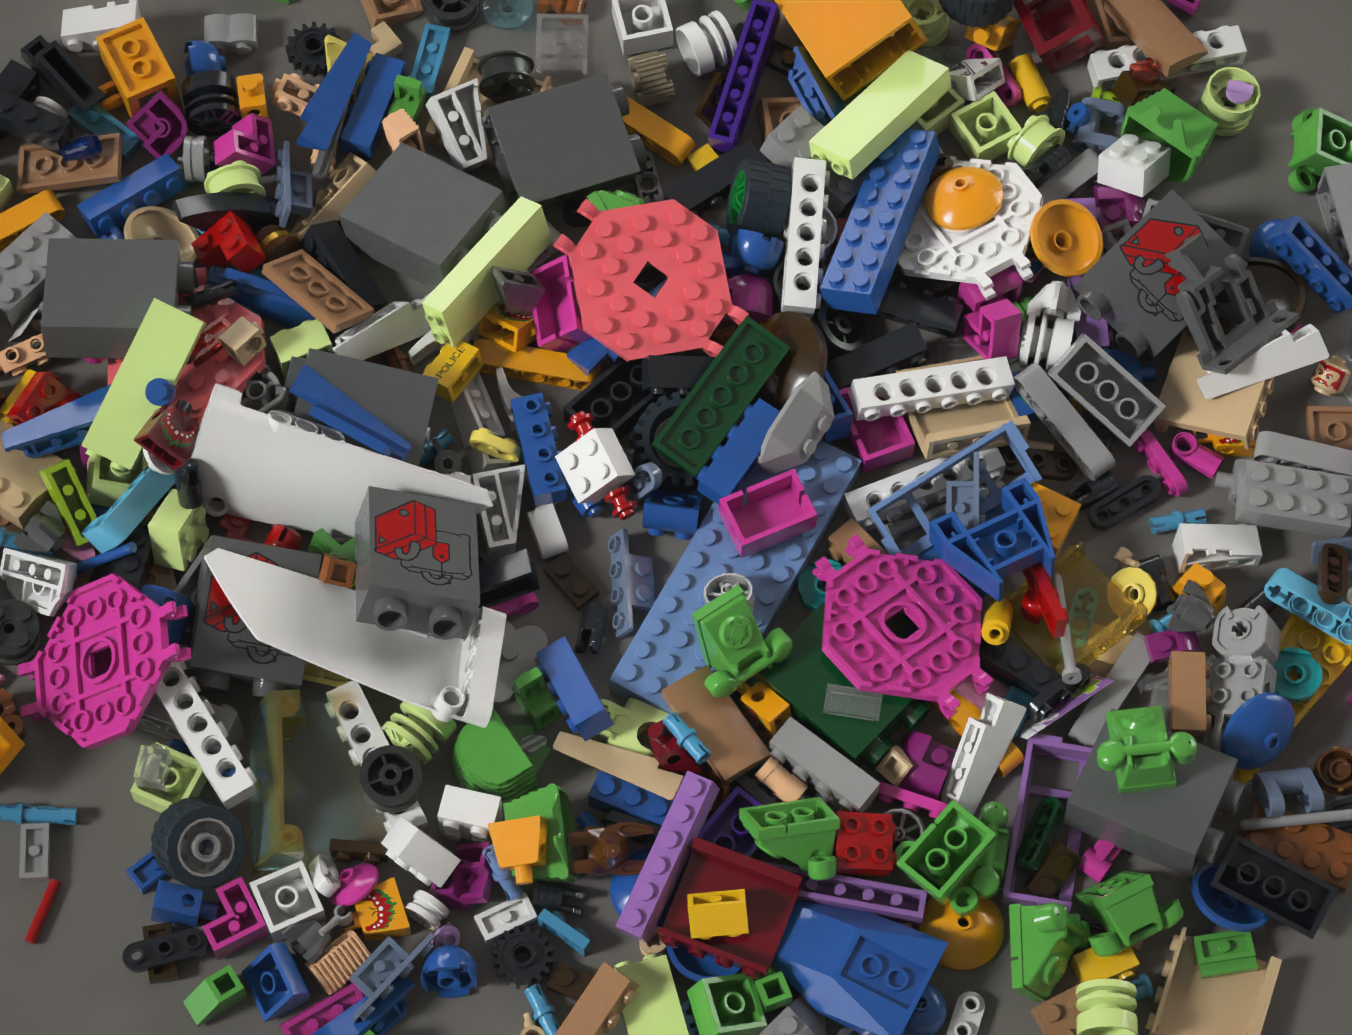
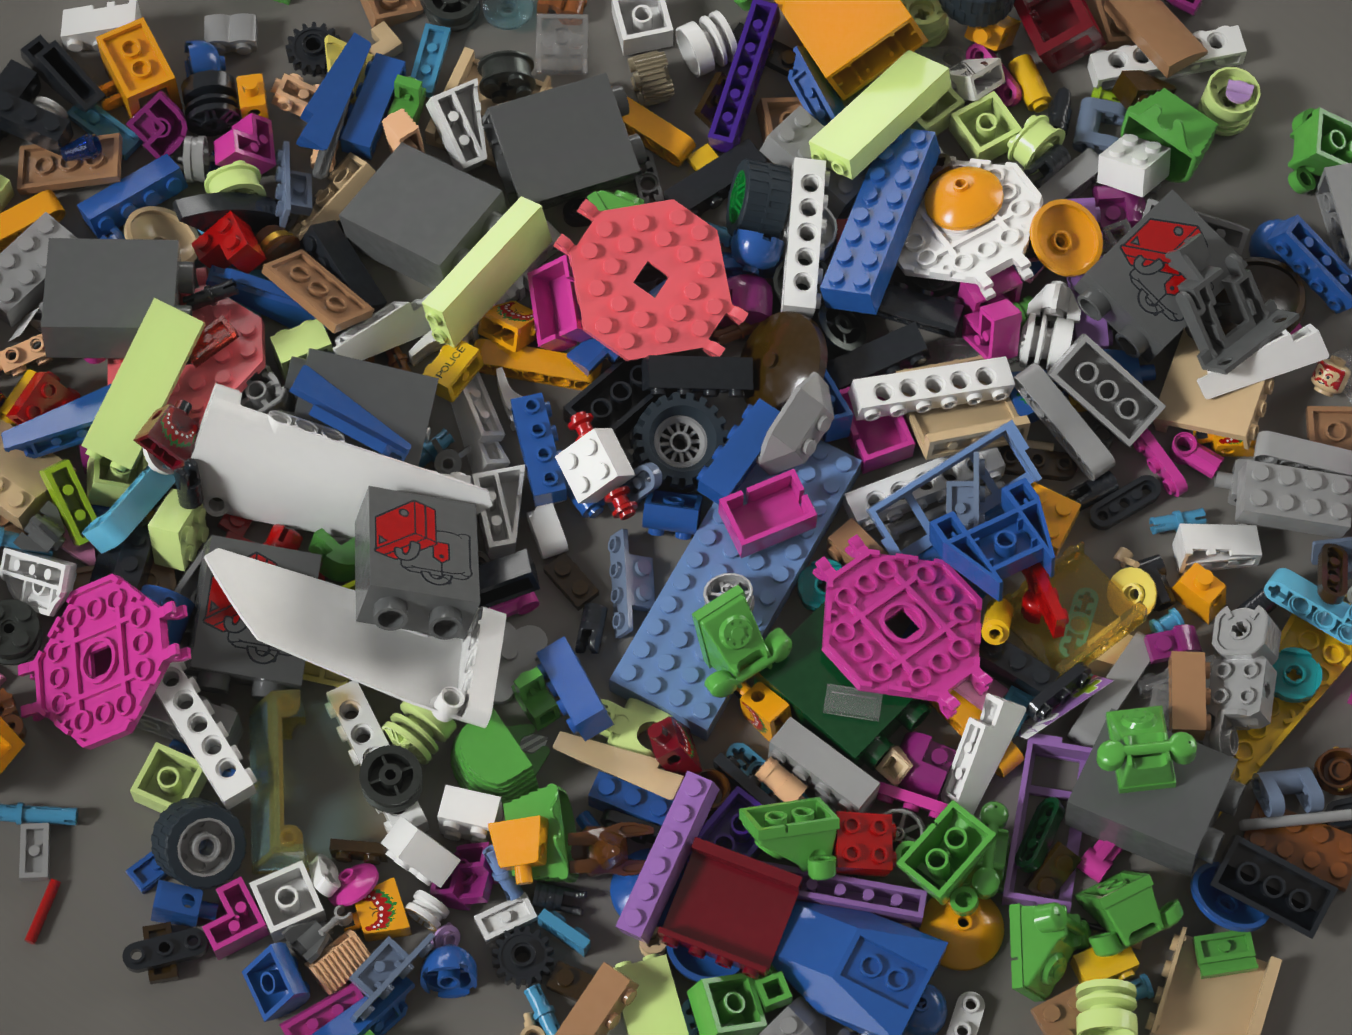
(106, 557): blue bar -> none
(152, 767): clear brick -> none
(160, 392): blue brick -> none
(215, 995): bright green slope -> none
(243, 340): tan brick -> none
(337, 570): dark orange leg -> none
(487, 442): light yellow plate -> none
(517, 289): flat silver slope -> none
(687, 738): dark azure pin -> none
(718, 725): medium nougat slope -> none
(718, 914): yellow brick -> none
(720, 396): dark green plate -> none
(1071, 673): light grey bar -> none
(1077, 116): blue piece -> none
(1145, 70): clear red plant -> none
(1191, 612): dark grey brick -> none
(1259, 730): blue dish -> none

